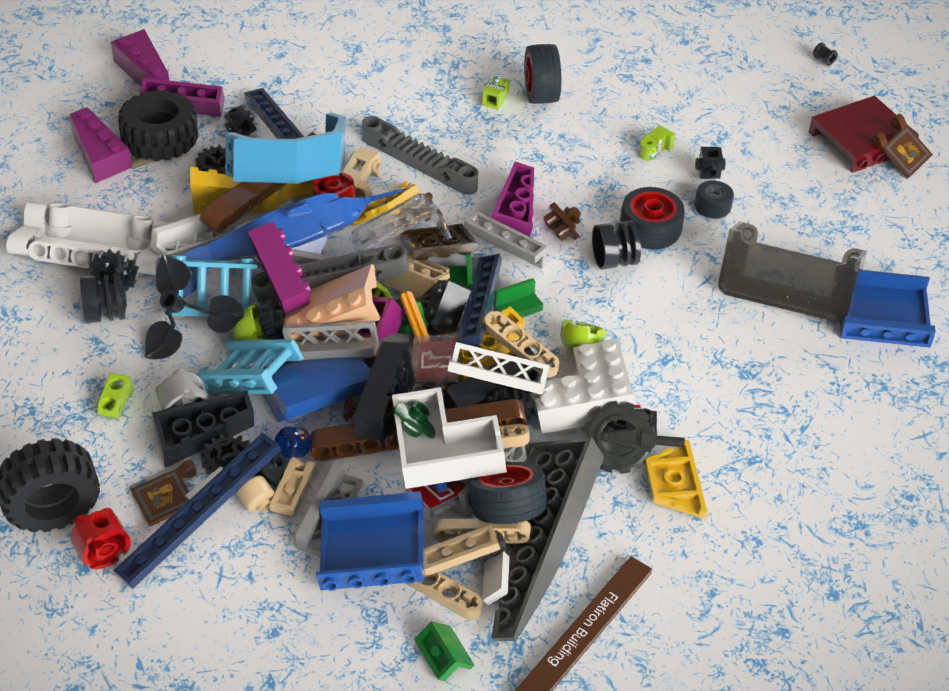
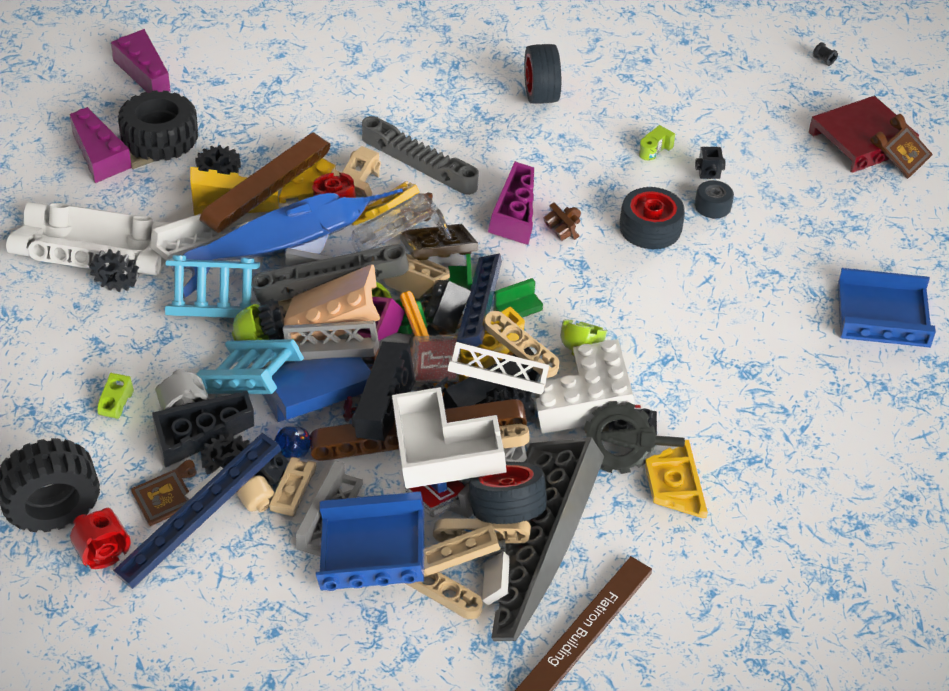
(102, 298): black wheel -> none
(171, 277): black plant -> none
(205, 98): magenta brick -> none
(239, 121): black brick -> none
(272, 115): dark blue plate -> none
(279, 266): magenta wedge -> none
(287, 159): dark azure panel -> none
(415, 419): dark green plate -> none
(442, 650): green panel -> none
(497, 90): lime leg -> none
(507, 238): light grey fence -> none
(616, 244): black wheel -> none
(789, 277): clear smoke windscreen -> none

